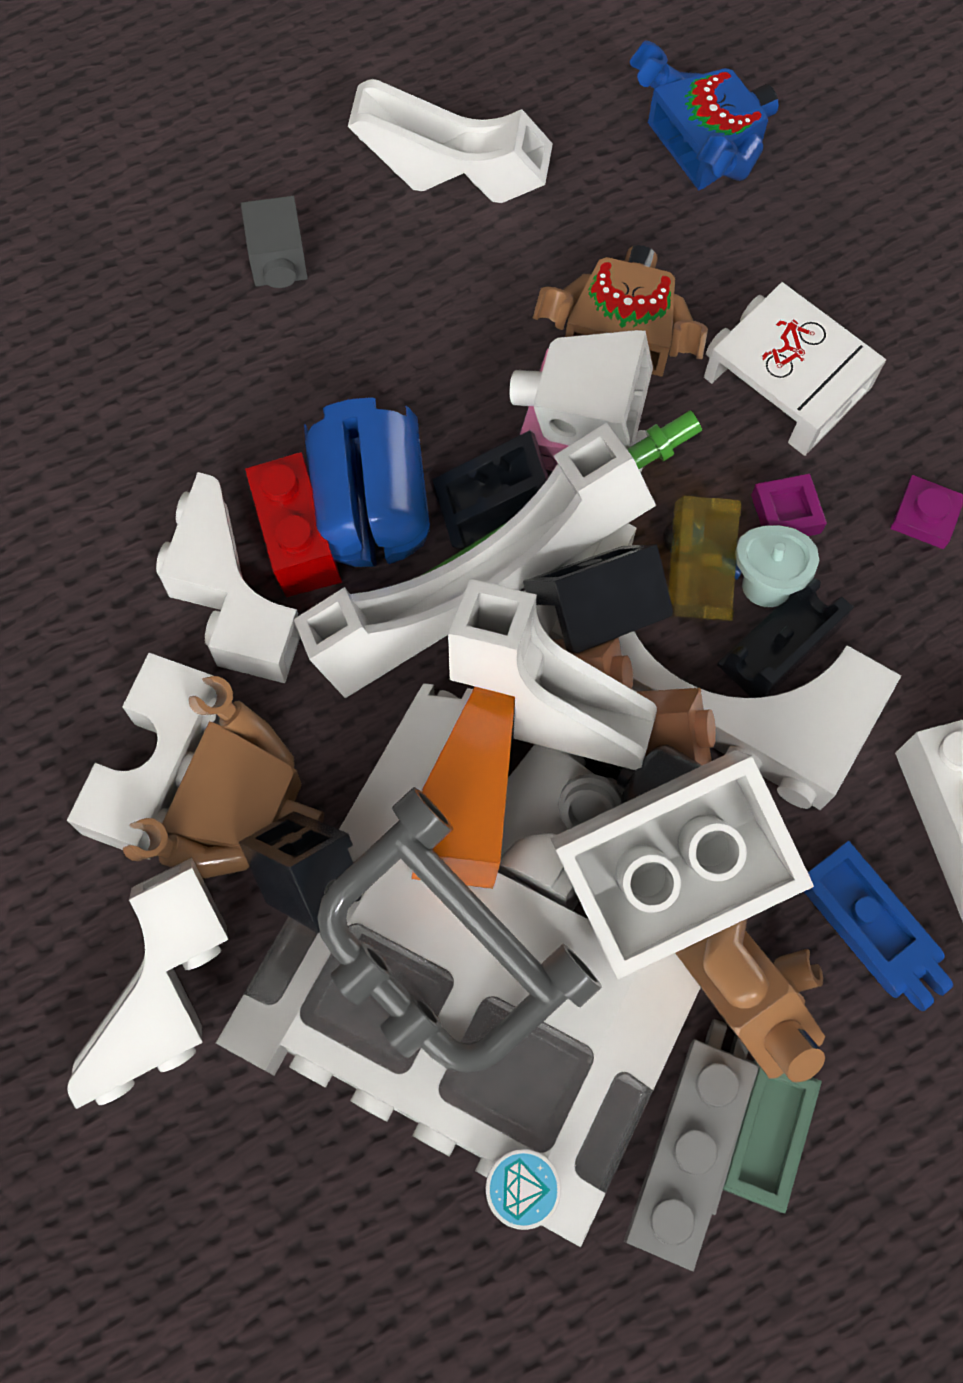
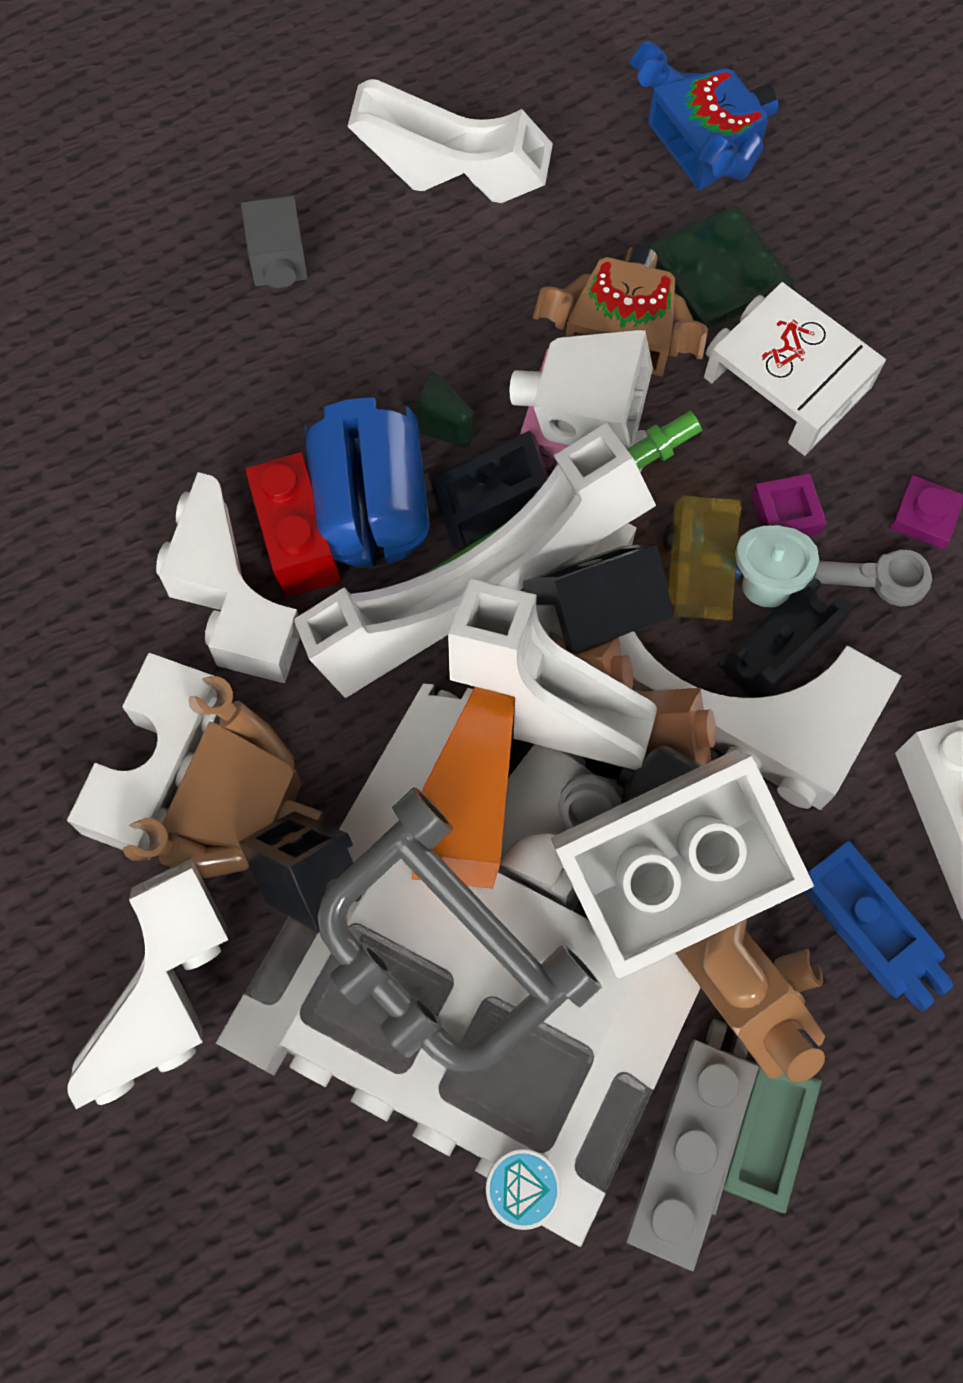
(444, 413): none -> clear green slope
(720, 266): none -> clear green plate
(897, 577): none -> light grey plate

